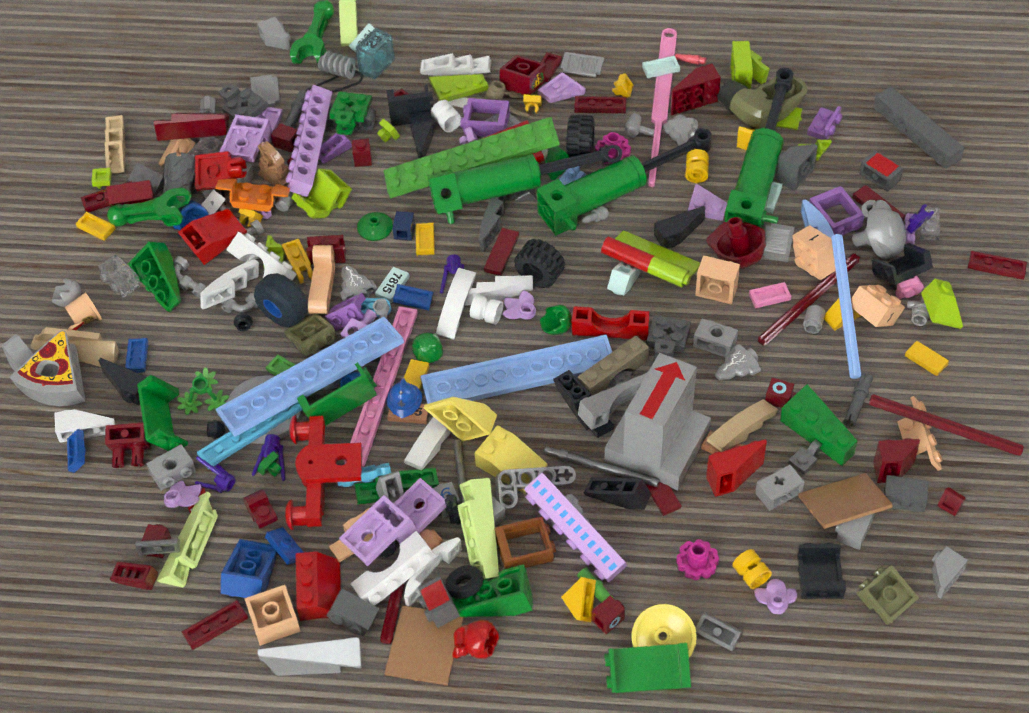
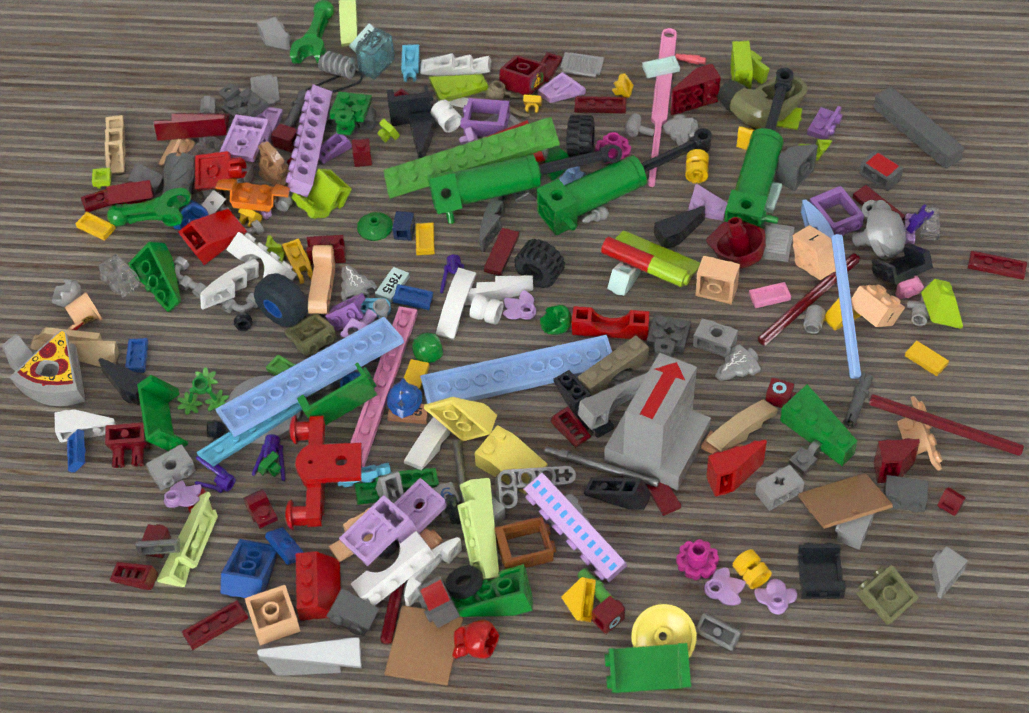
(410, 61): none -> medium azure plate
(571, 418): none -> dark red slope
(727, 587): none -> lavender plate

